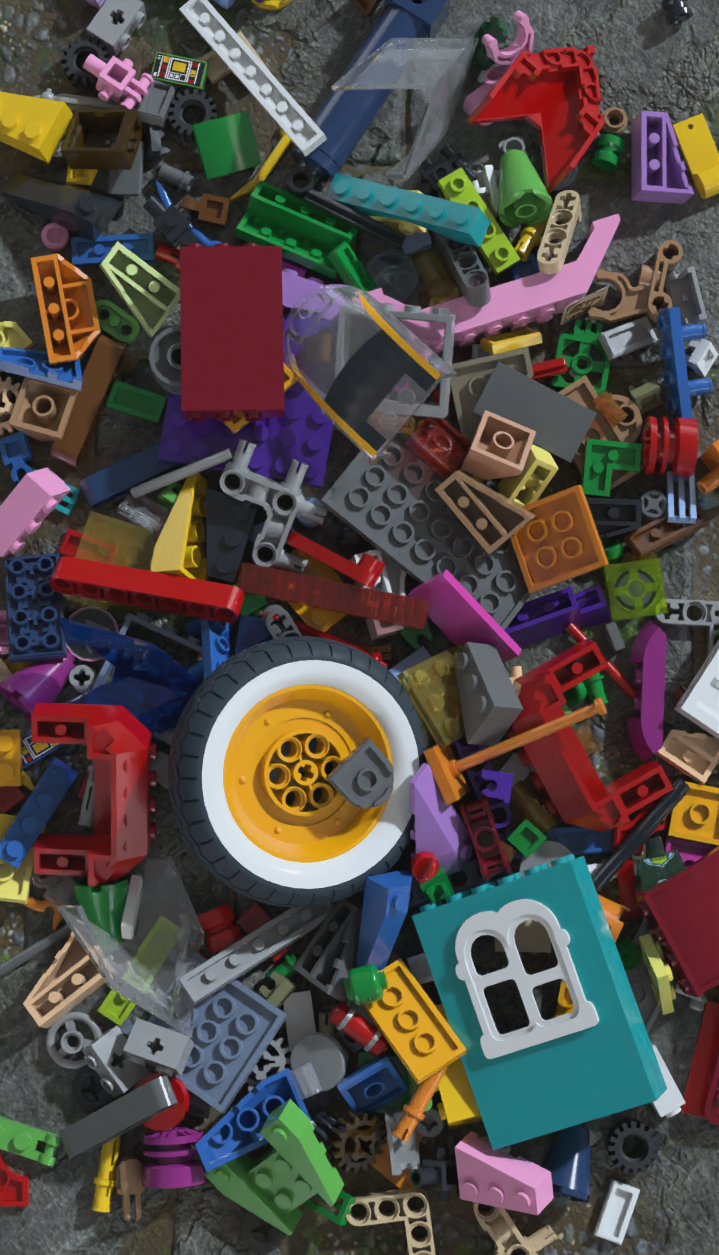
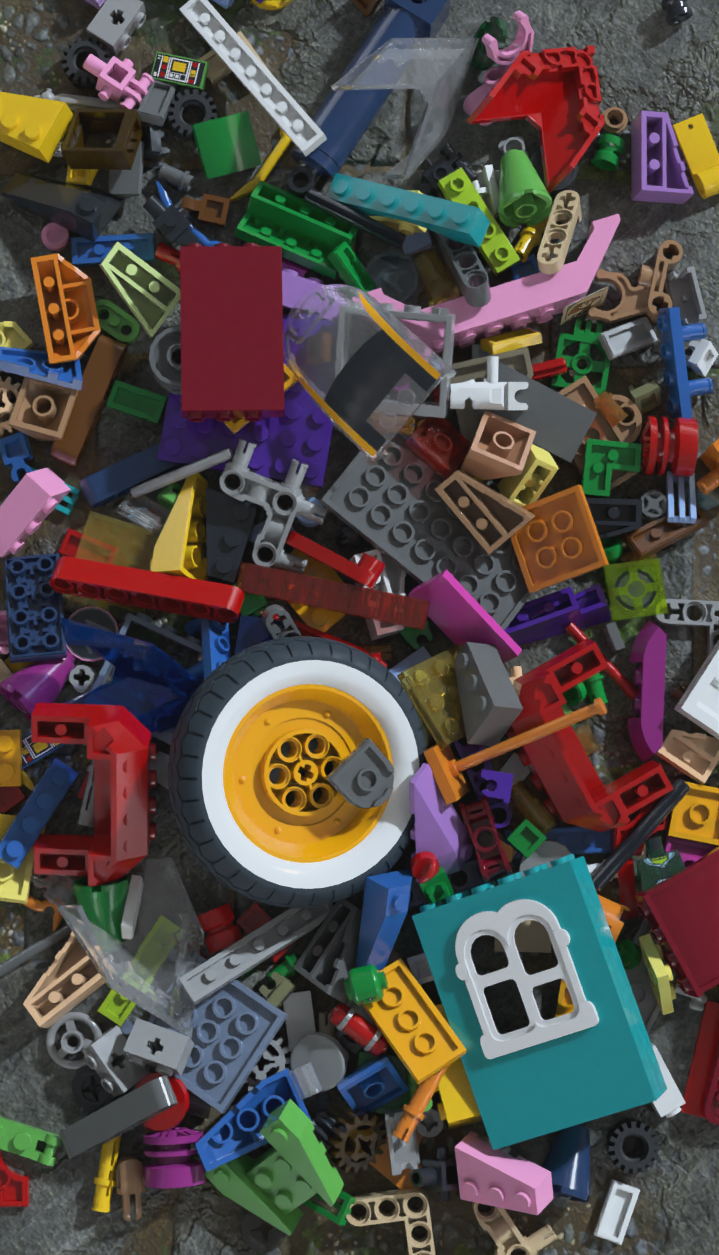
(488, 394): none -> white piece

